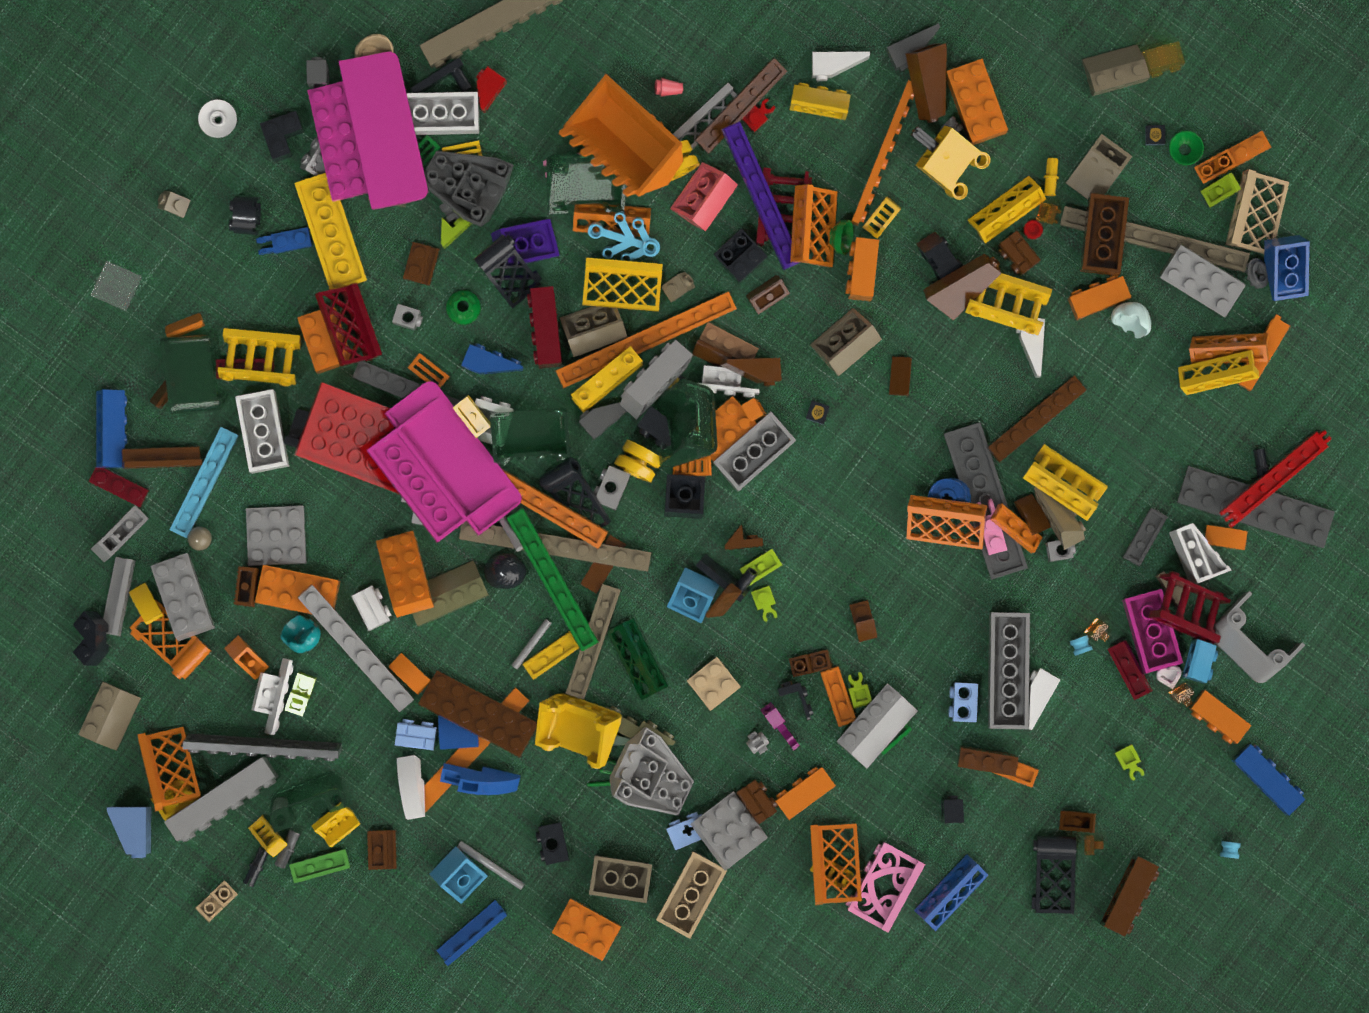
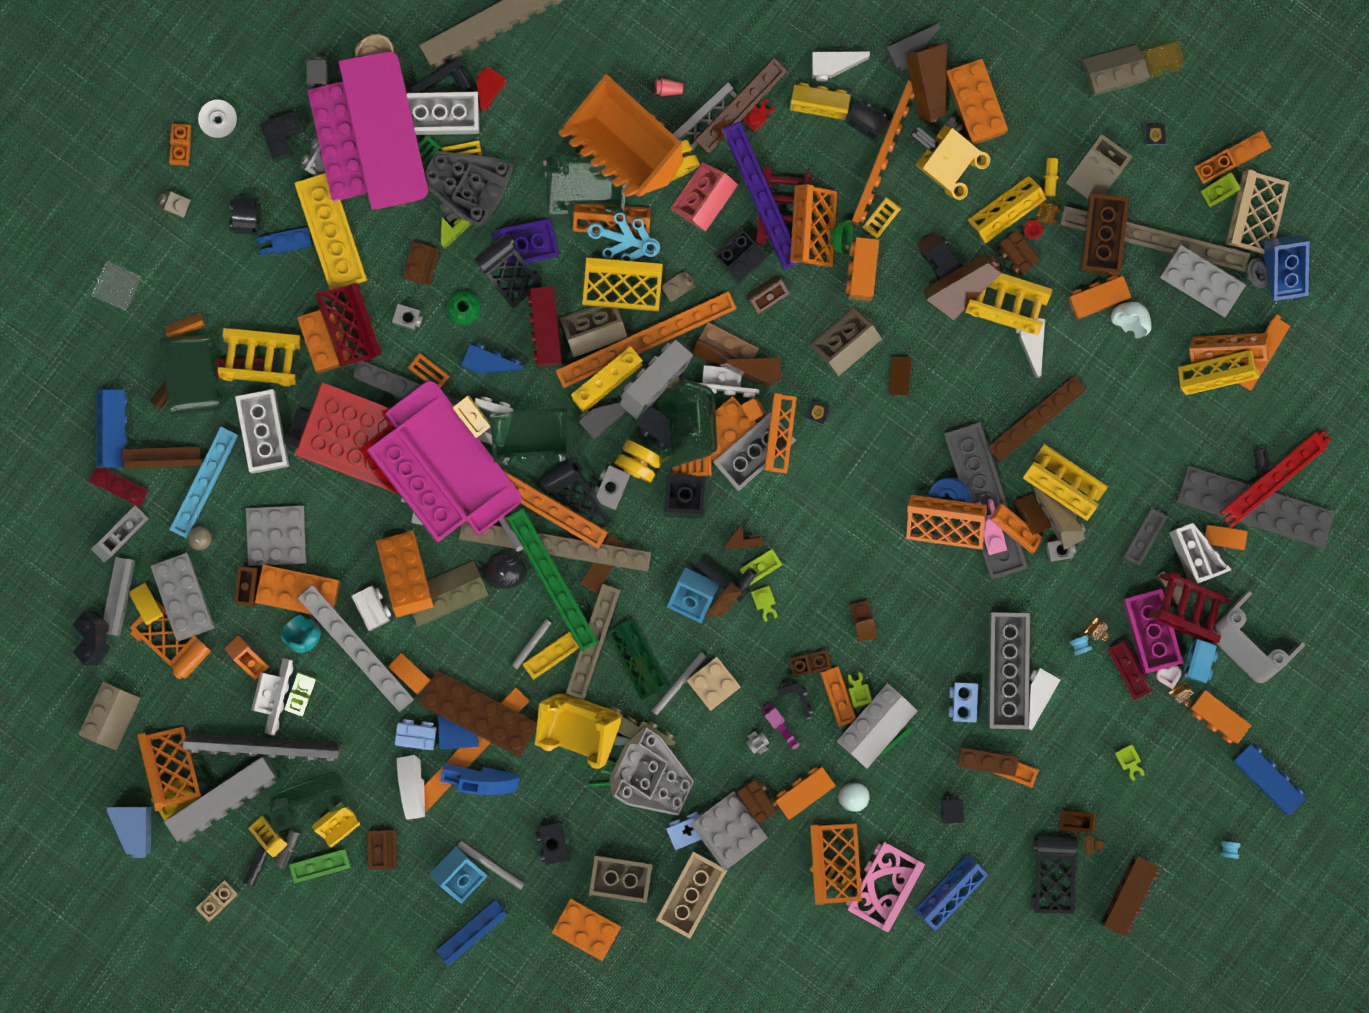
(180, 144): none -> orange slope
(678, 684): none -> light grey bar
(773, 430): none -> orange fence
(853, 797): none -> light aqua hair
(867, 120): none -> black slope
(1190, 139): green piece -> none

